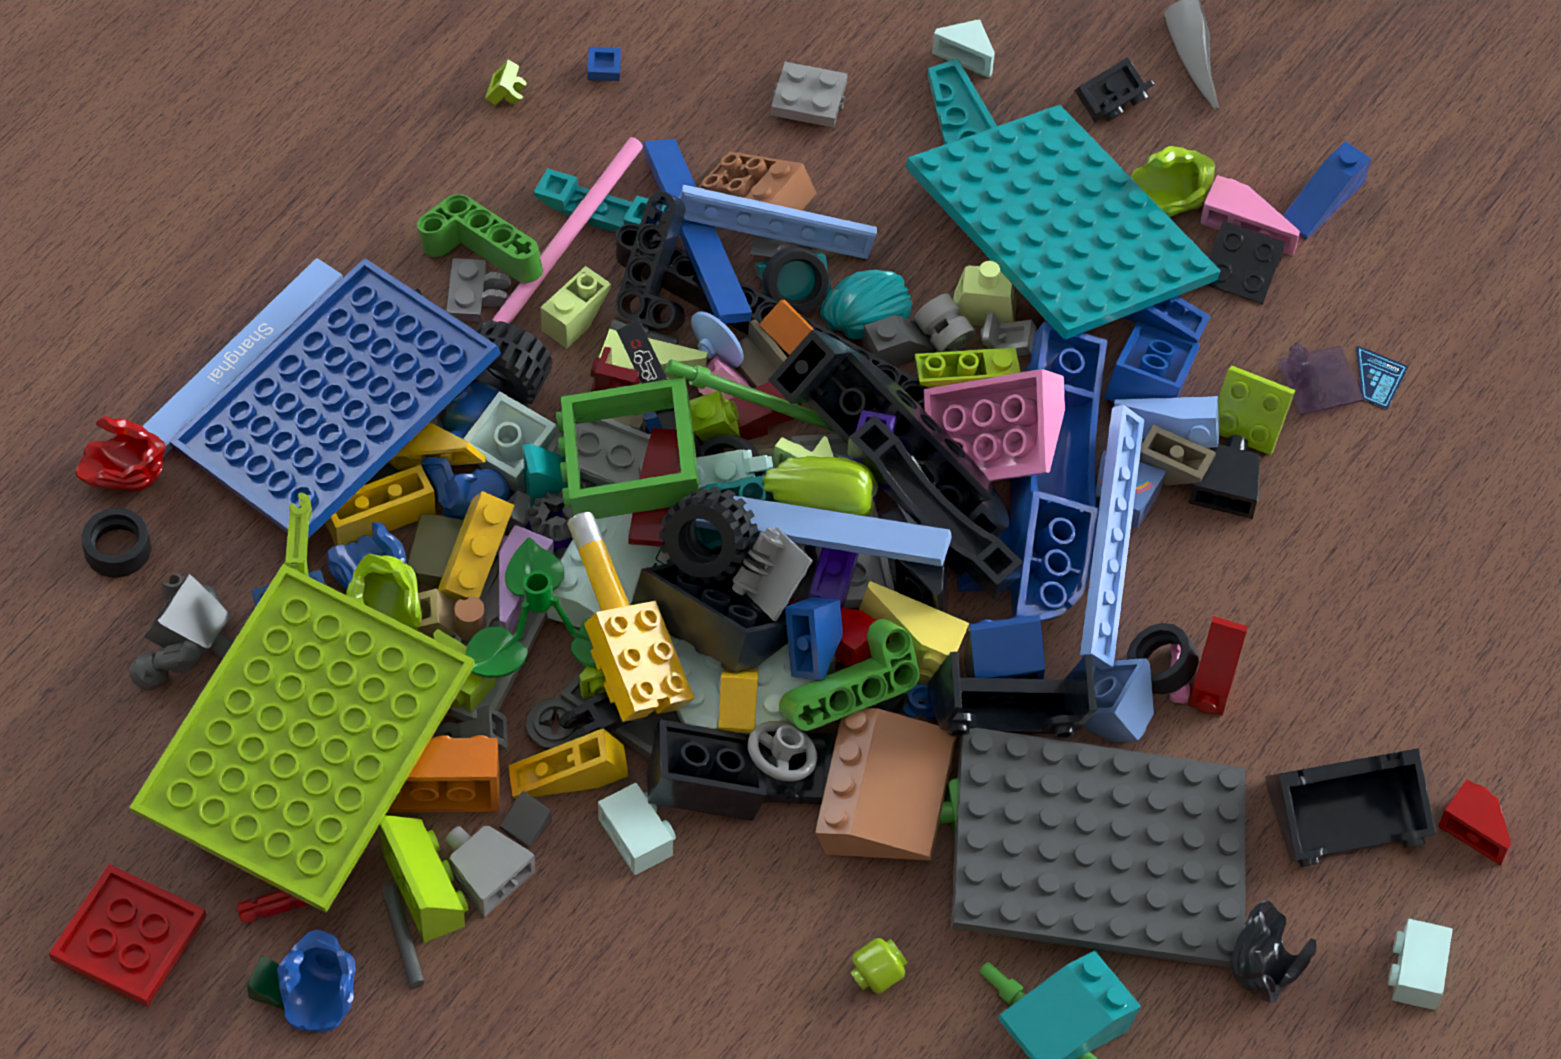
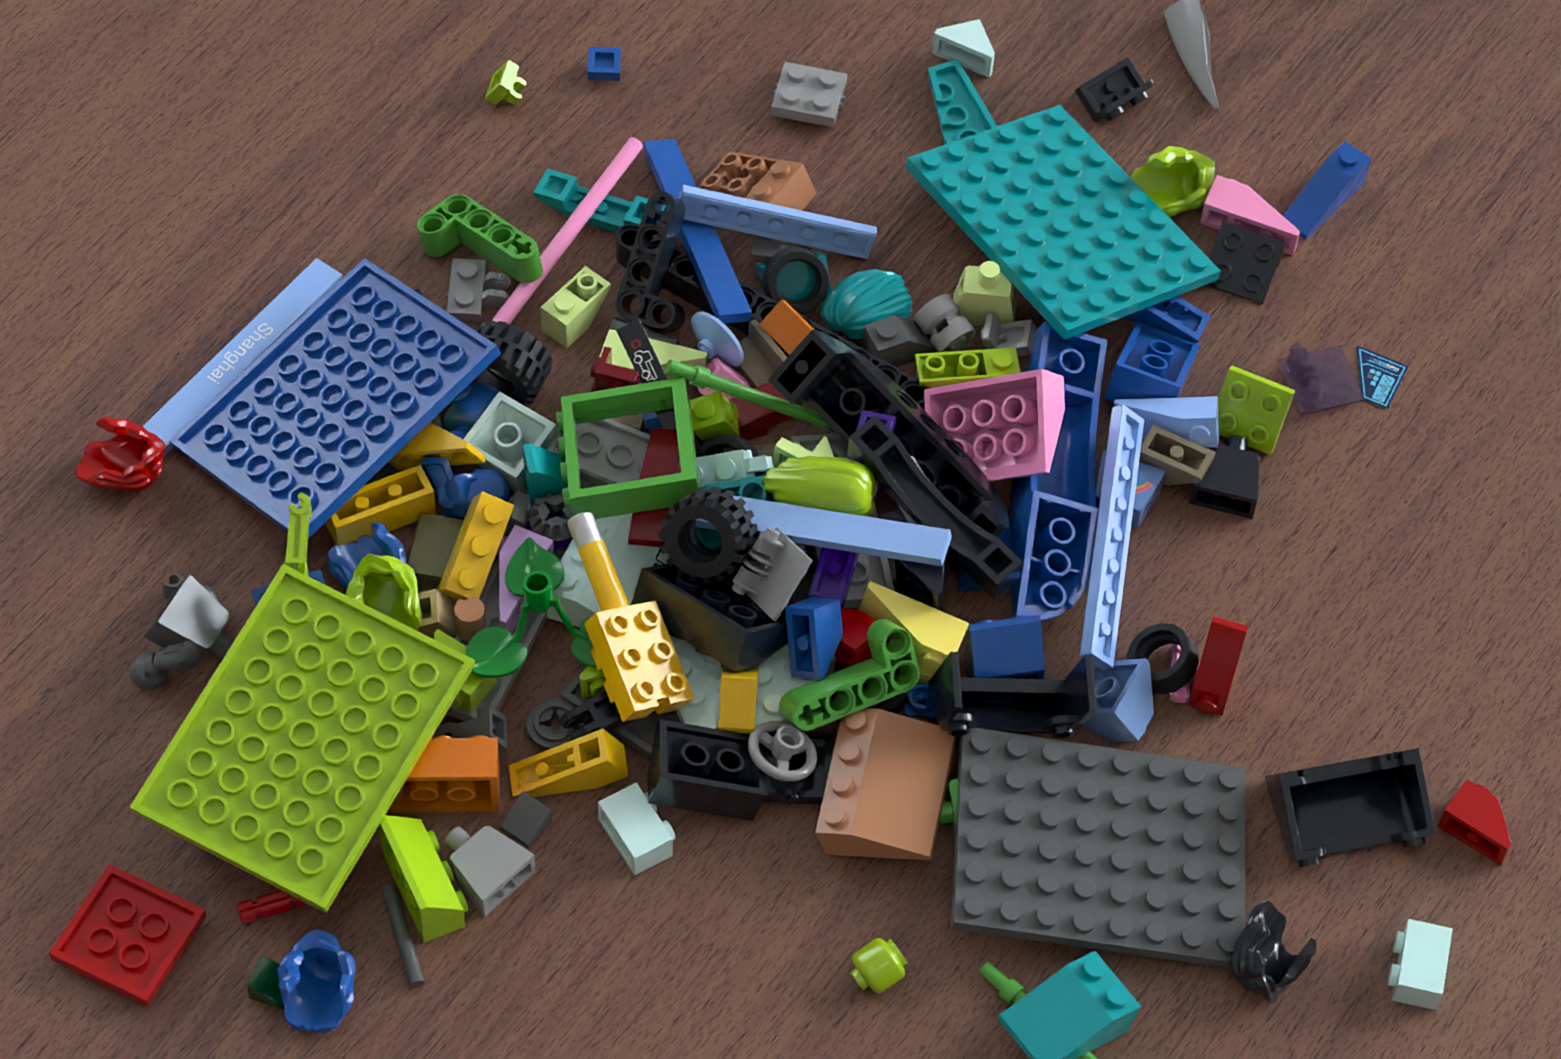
(111, 520): black tyre -> none

